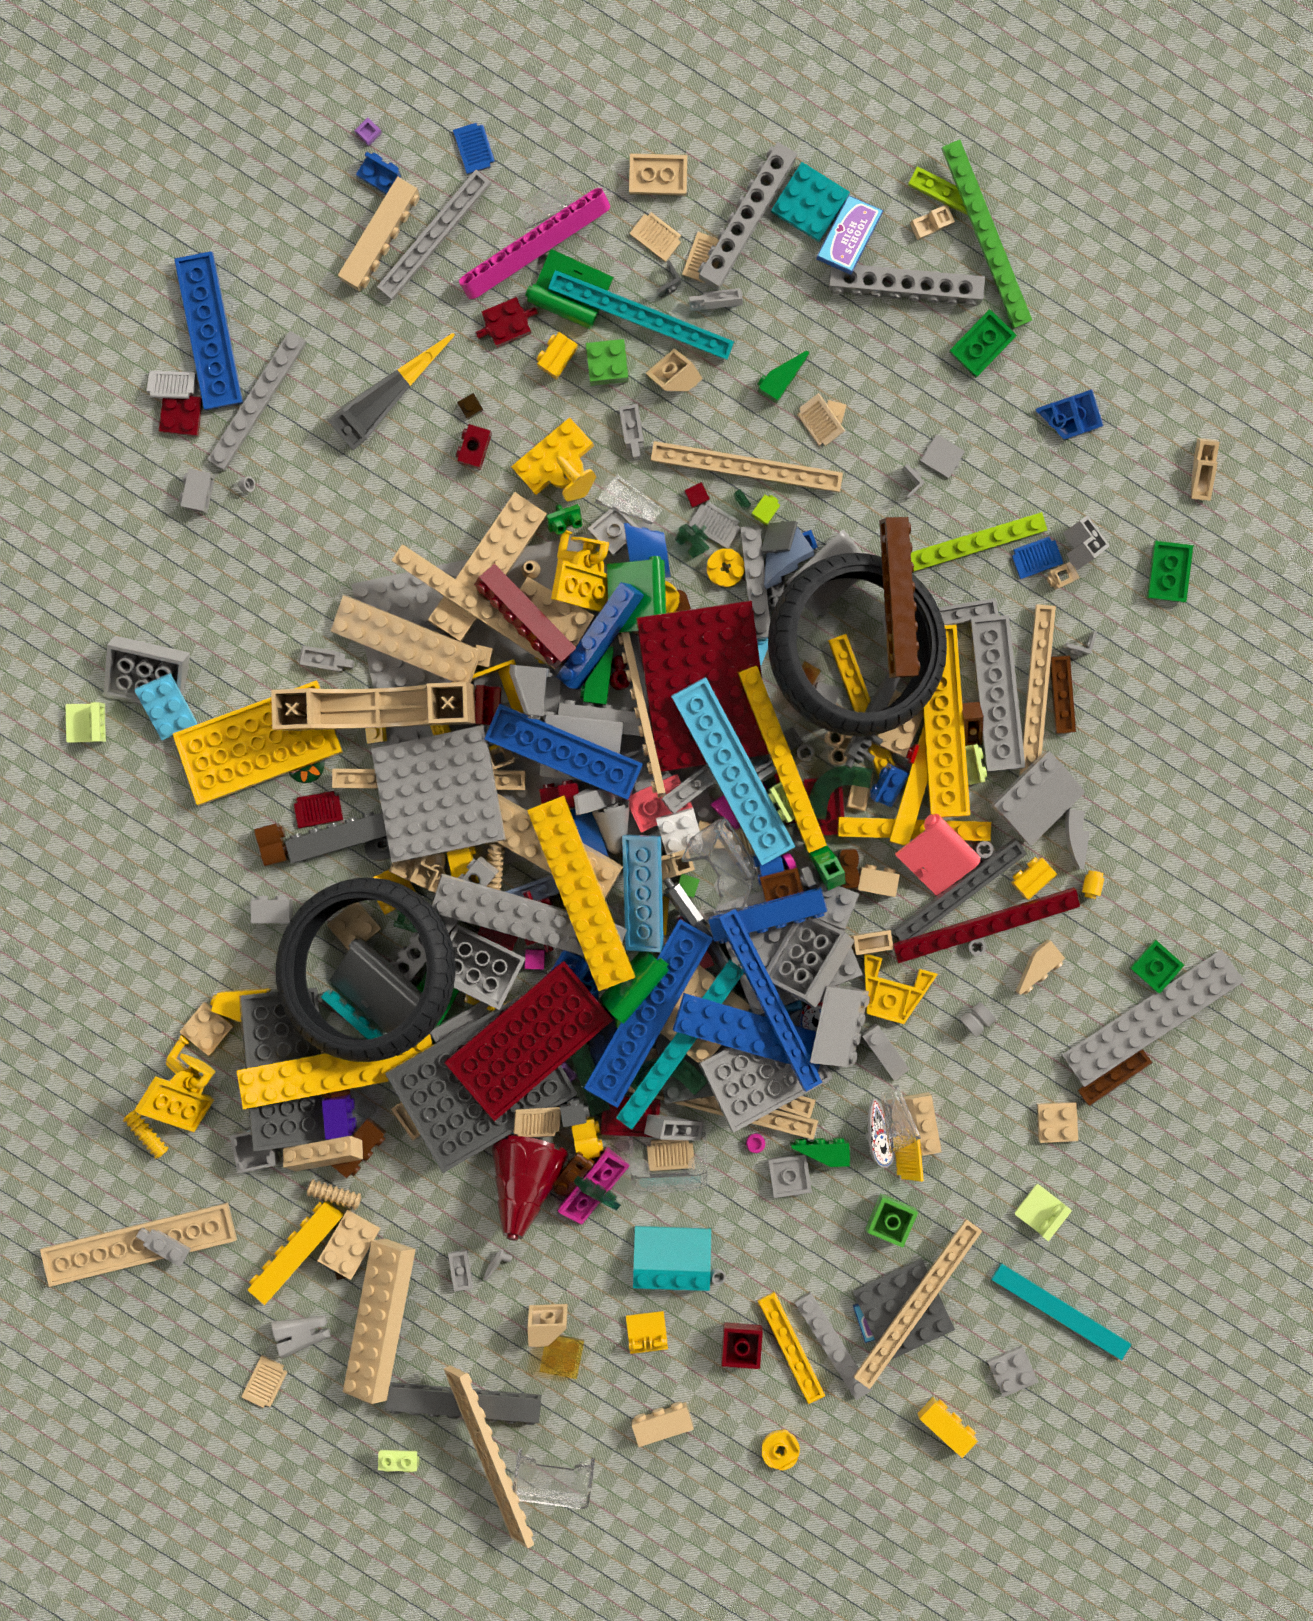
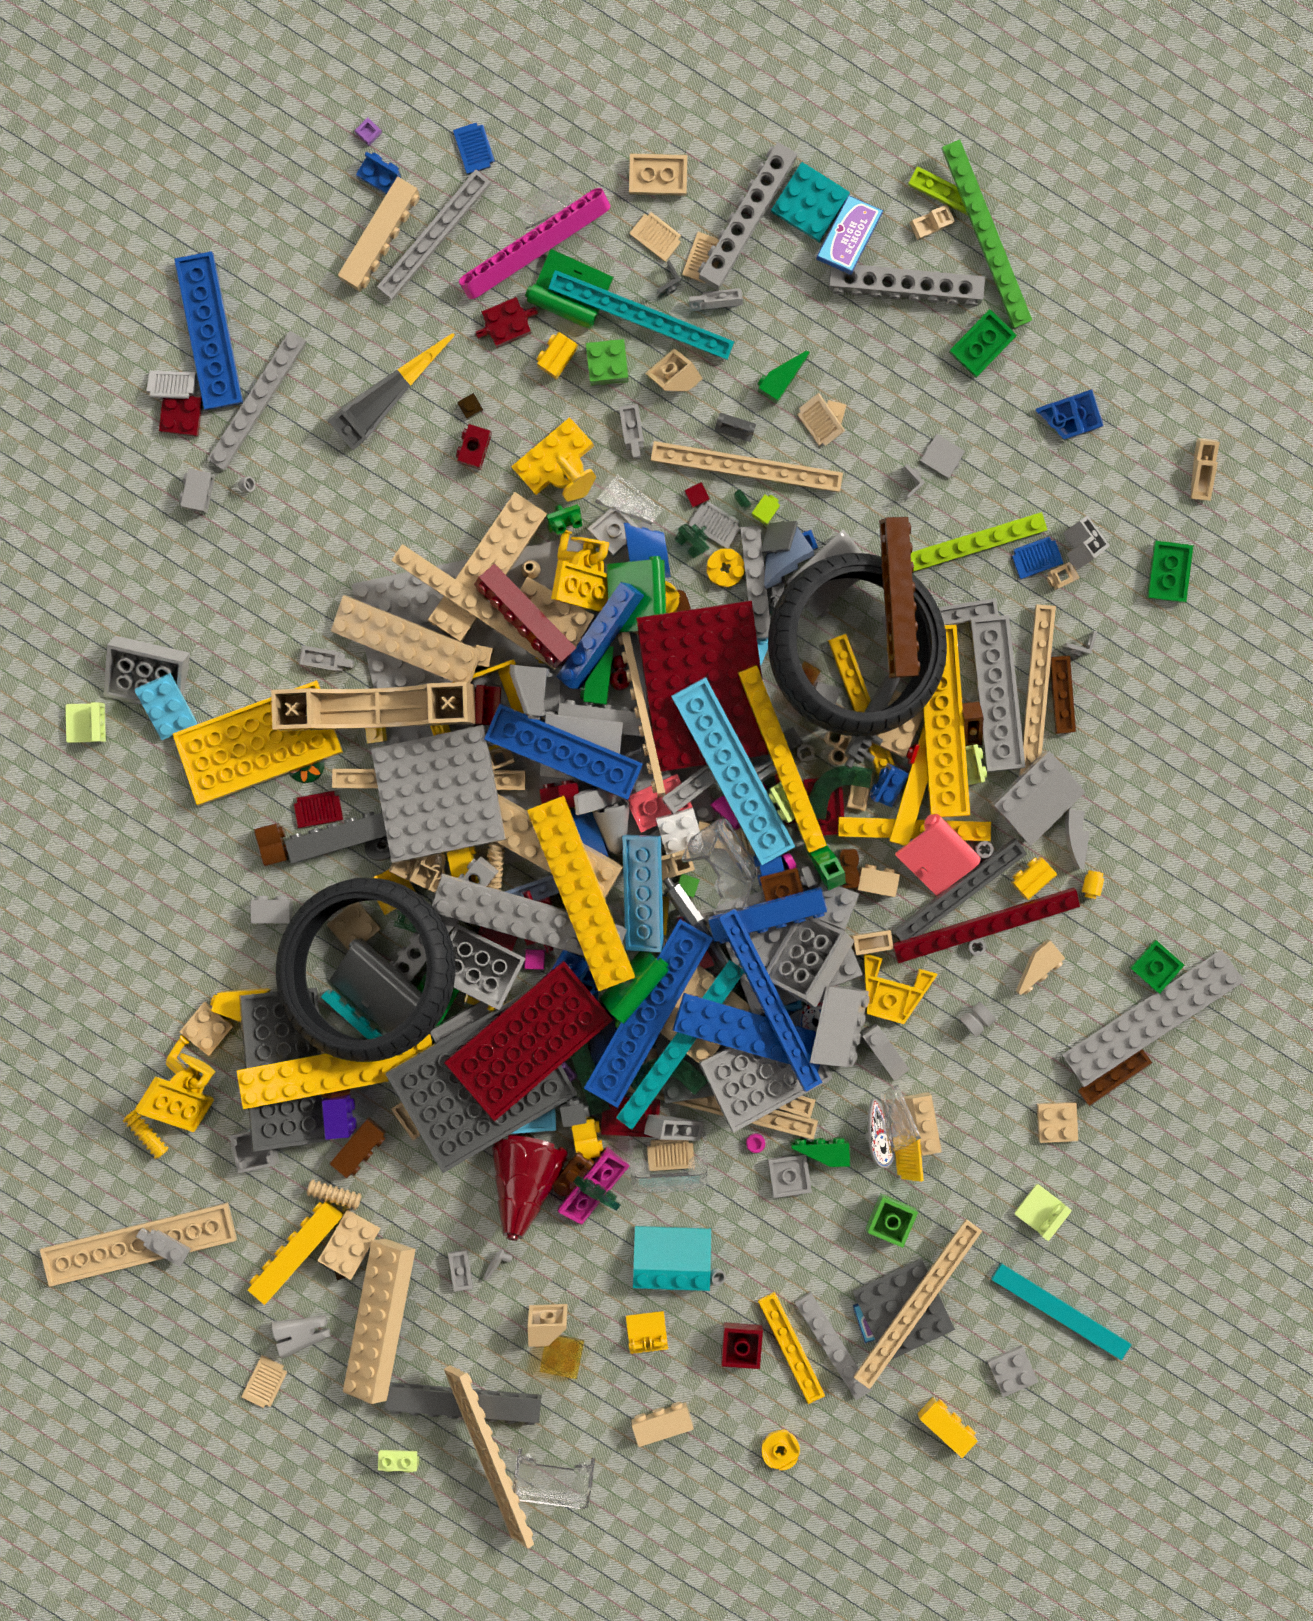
(322, 1153): tan brick -> none
(537, 1122): tan window -> none
(735, 427): none -> dark grey hinge

